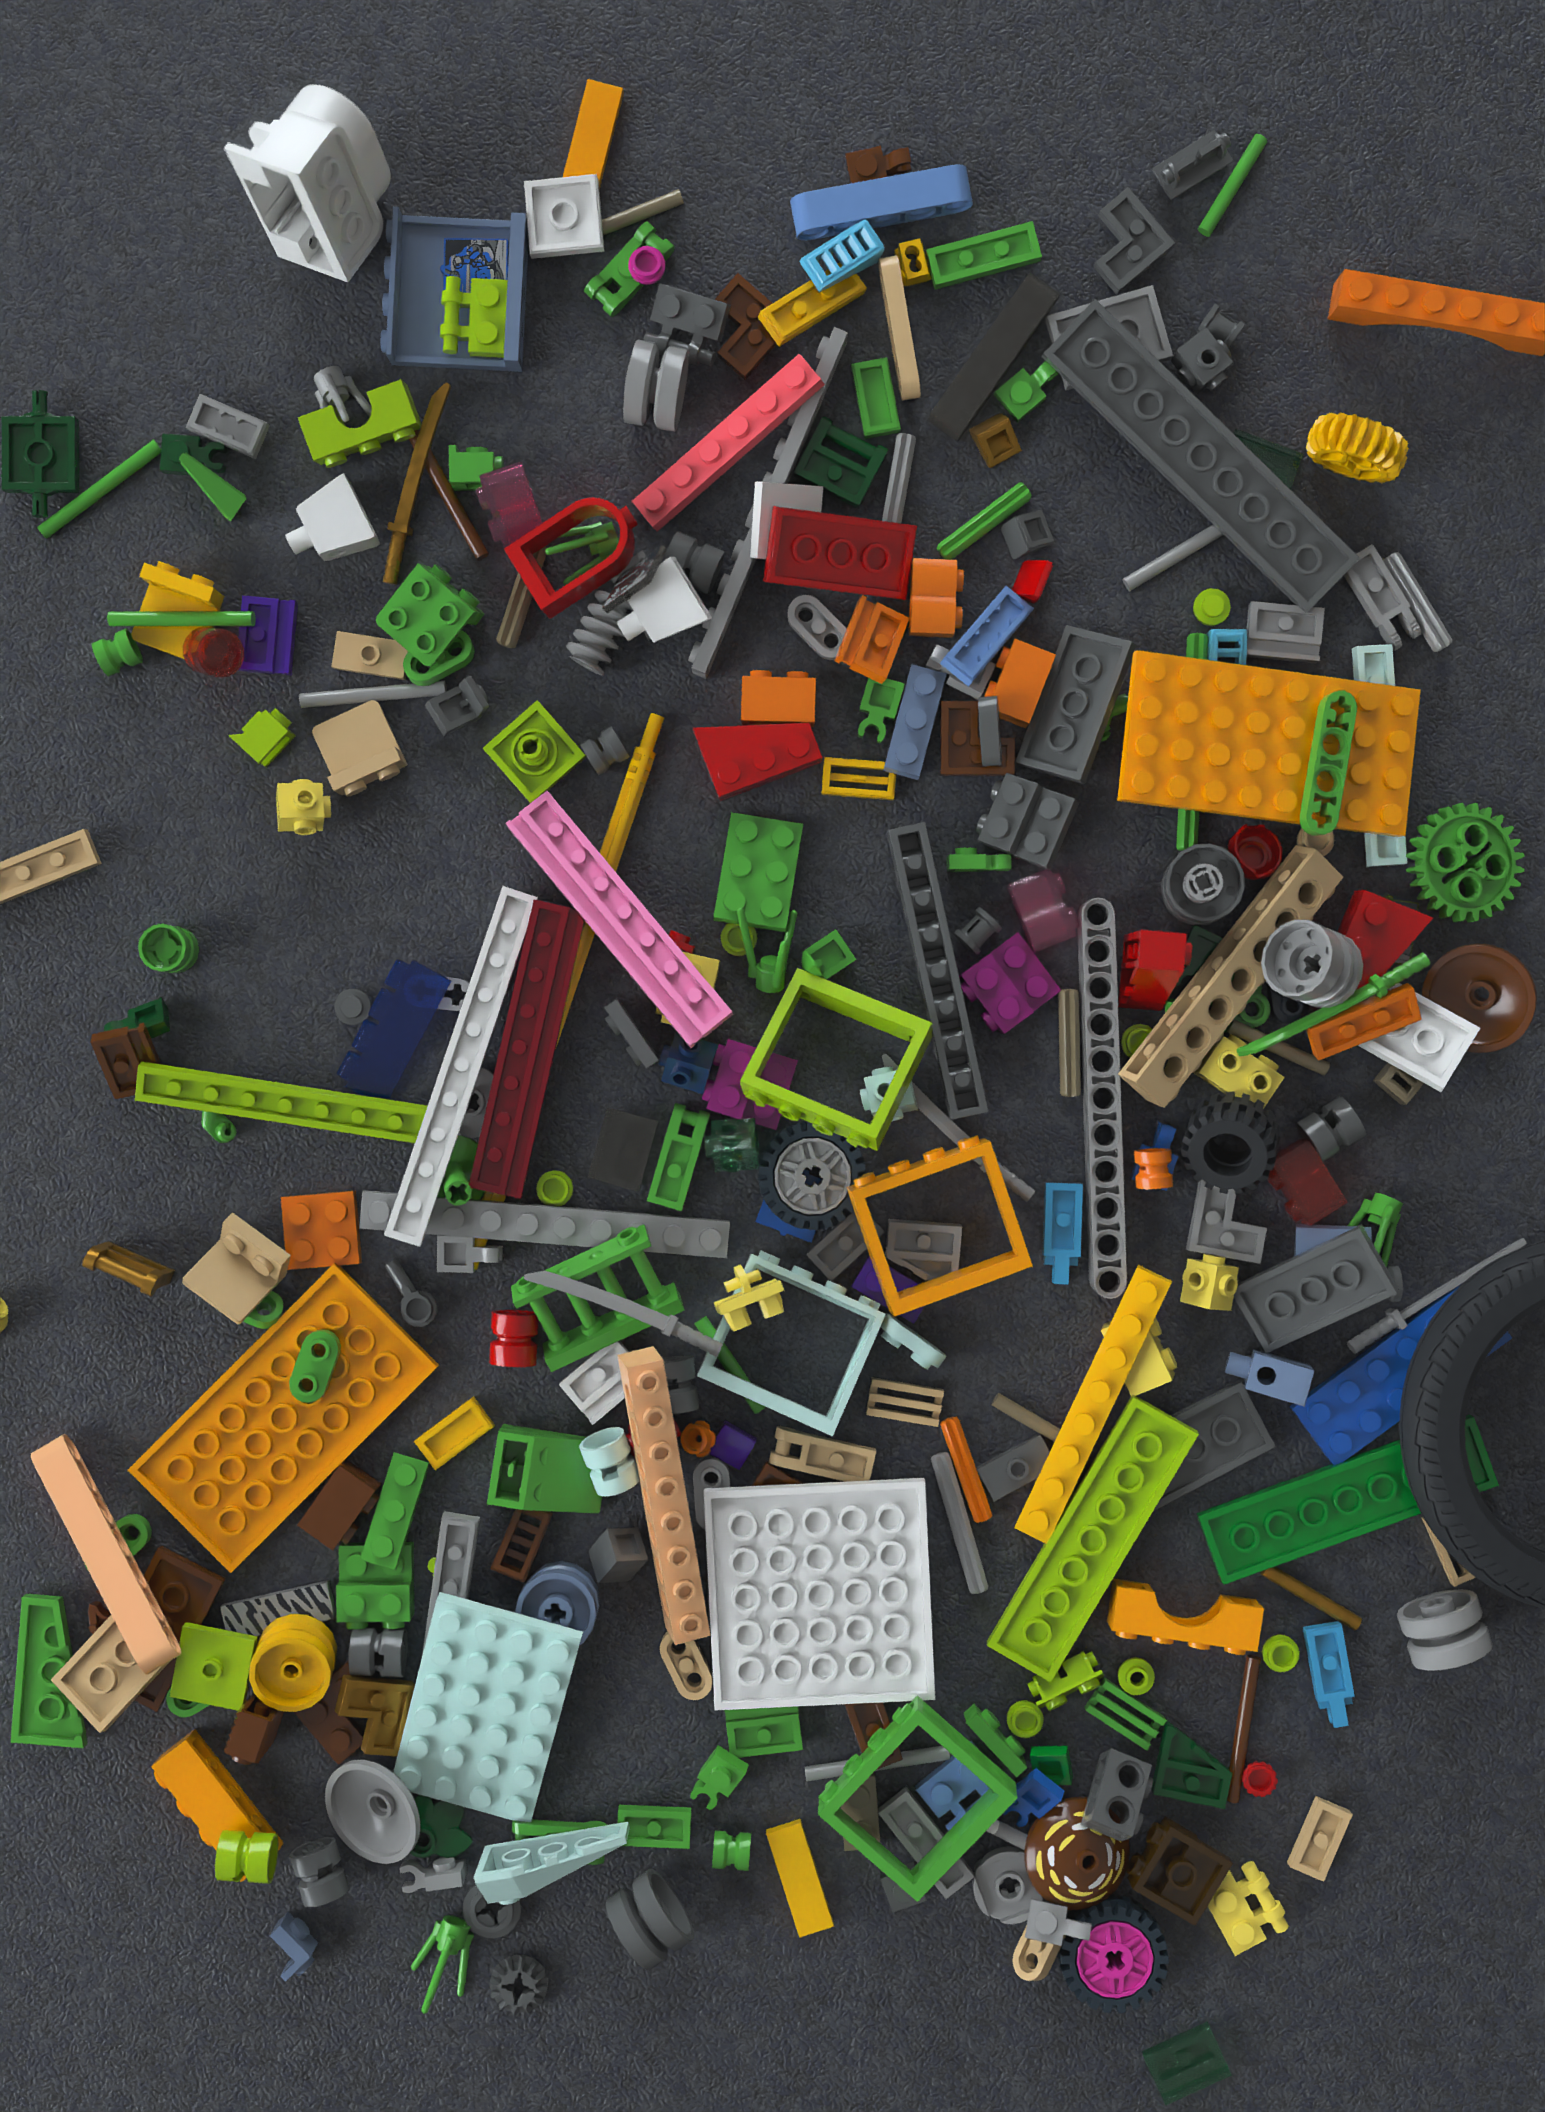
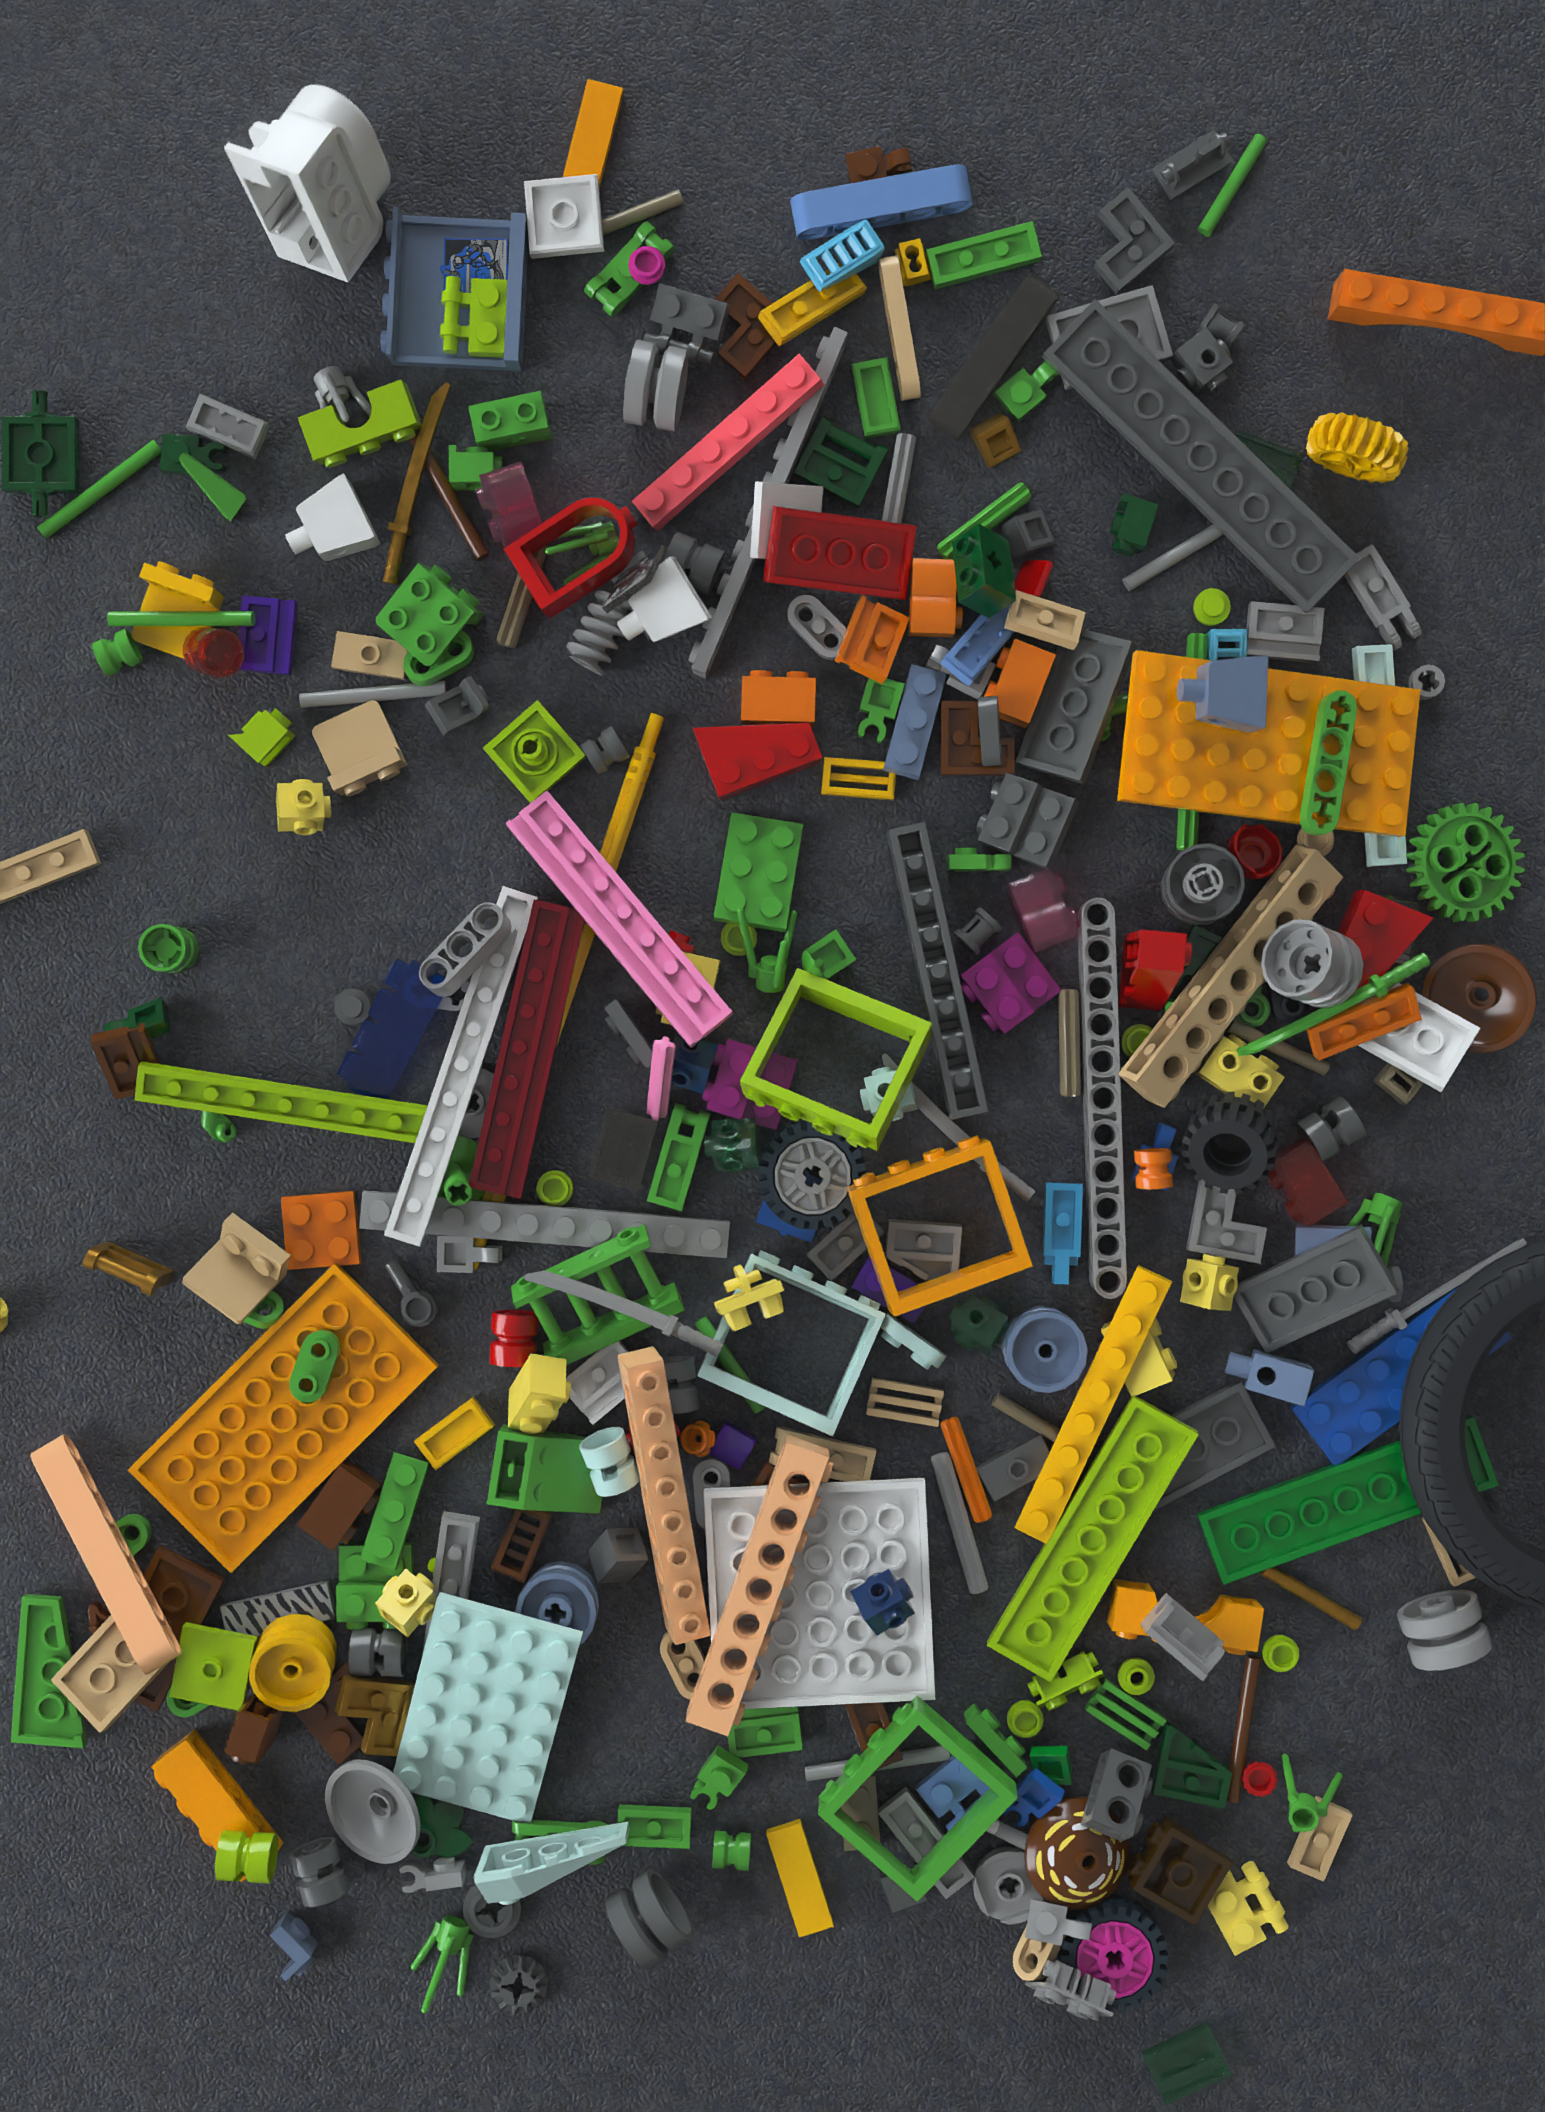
(407, 1601): none -> light yellow brick
(468, 931): none -> light grey beam
(510, 421): none -> bright green brick
(538, 1394): none -> light yellow brick
(660, 1078): none -> bright pink axle
(706, 1706): none -> light nougat brick
(884, 1601): none -> dark blue brick
(981, 1335): none -> clear green brick
(983, 571): none -> dark green brick
(1034, 1369): none -> sand blue wheel
(1045, 620): none -> tan plate
(1061, 1989): none -> light grey hinge
(1132, 525): none -> dark green brick
(1183, 1636): none -> light grey hinge
(1229, 693): none -> sand blue torso
(1304, 1808): none -> bright green plant
(1330, 1670): dark azure hinge -> none
(1421, 608): light grey axle -> none
(1436, 678): none -> light grey bush

